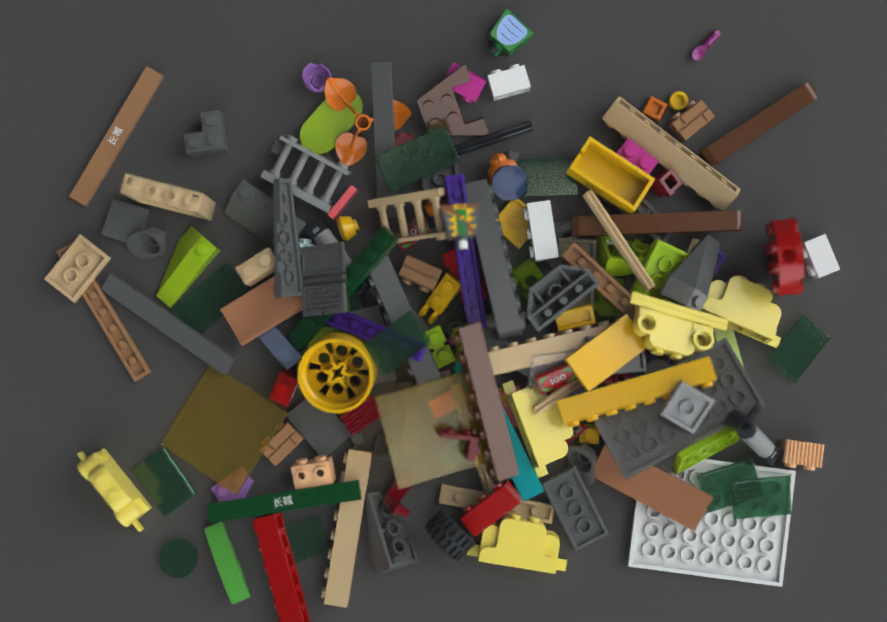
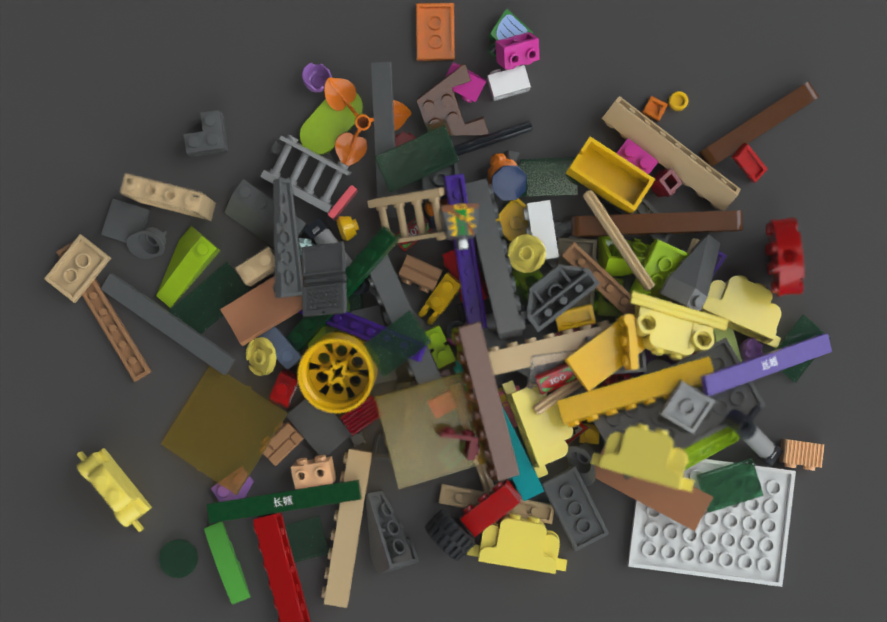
(116, 136): medium nougat tile -> none
(164, 481): clear green piece -> none
(261, 356): none -> light yellow tile
(393, 498): dark red bracket -> none
(435, 31): none -> orange tile
(517, 50): none -> dark pink brick
(526, 253): none -> light yellow tile
(629, 342): none -> yellow plate
(645, 456): none -> light yellow brick
(691, 121): medium nougat brick -> none
(698, 52): magenta piece -> none
(749, 162): none -> red tile
(750, 348): none -> medium lavender hair
(761, 497): clear green piece -> none
(765, 364): none -> tile
(819, 257): white brick -> none

